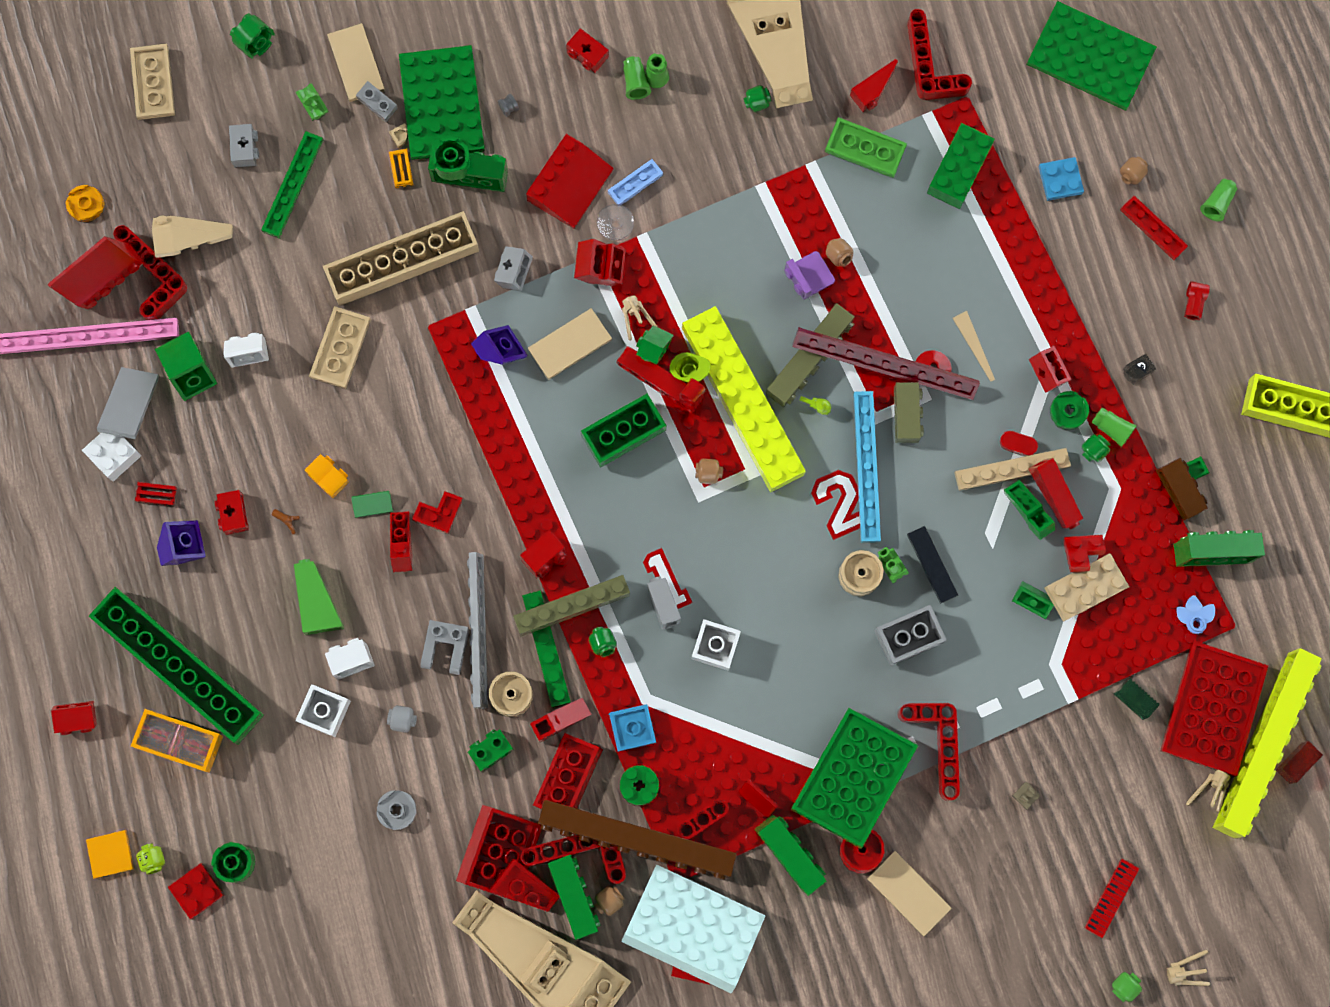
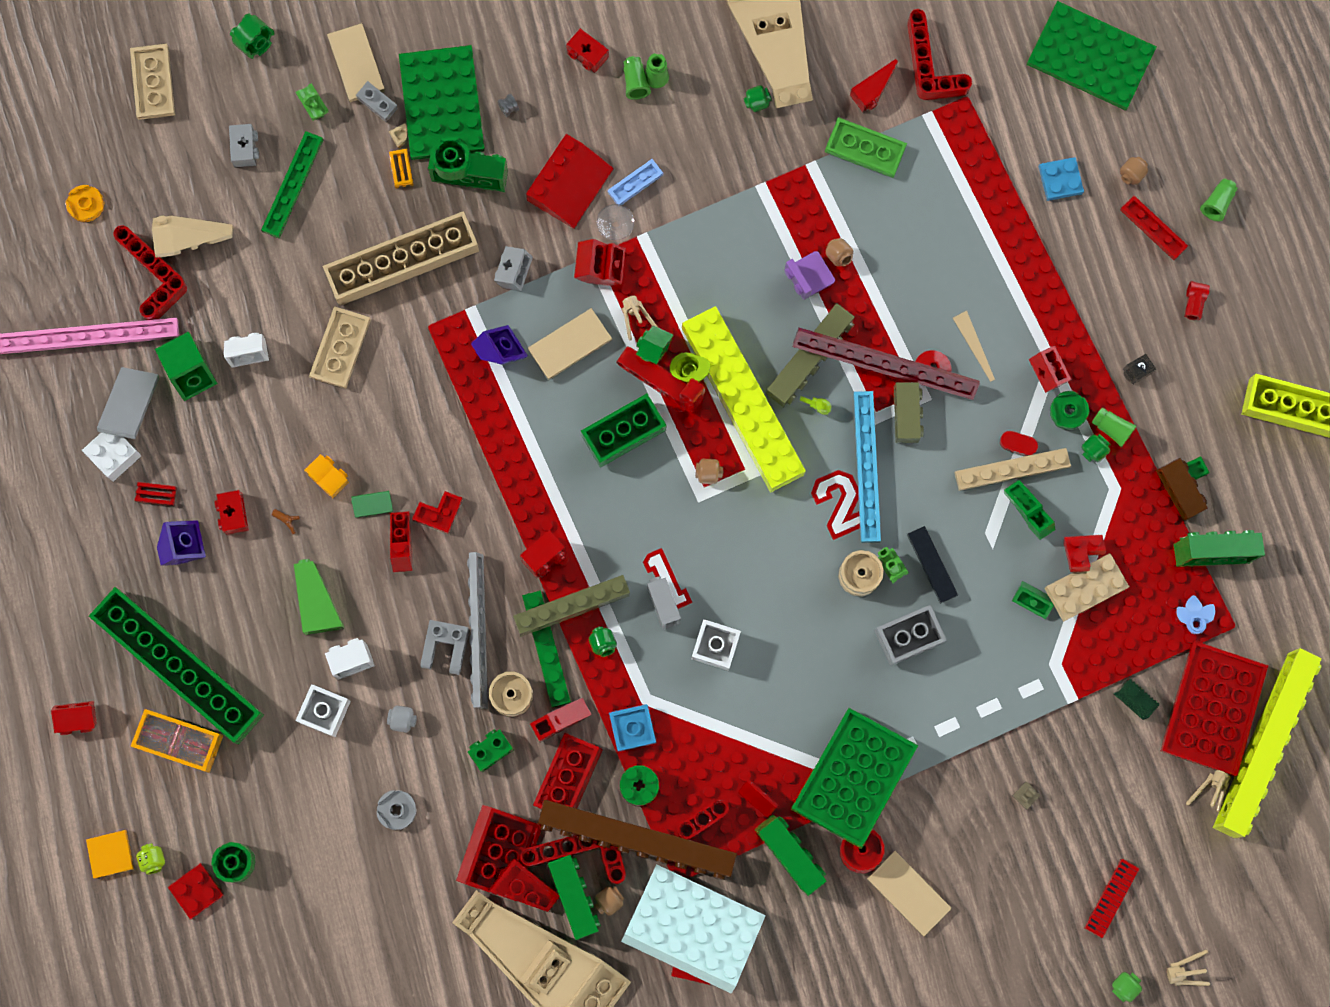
(97, 272): red slope -> none
(942, 741): red beam -> none
(960, 166): green brick -> none
(1056, 493): red slope -> none
(1299, 762): clear red brick -> none

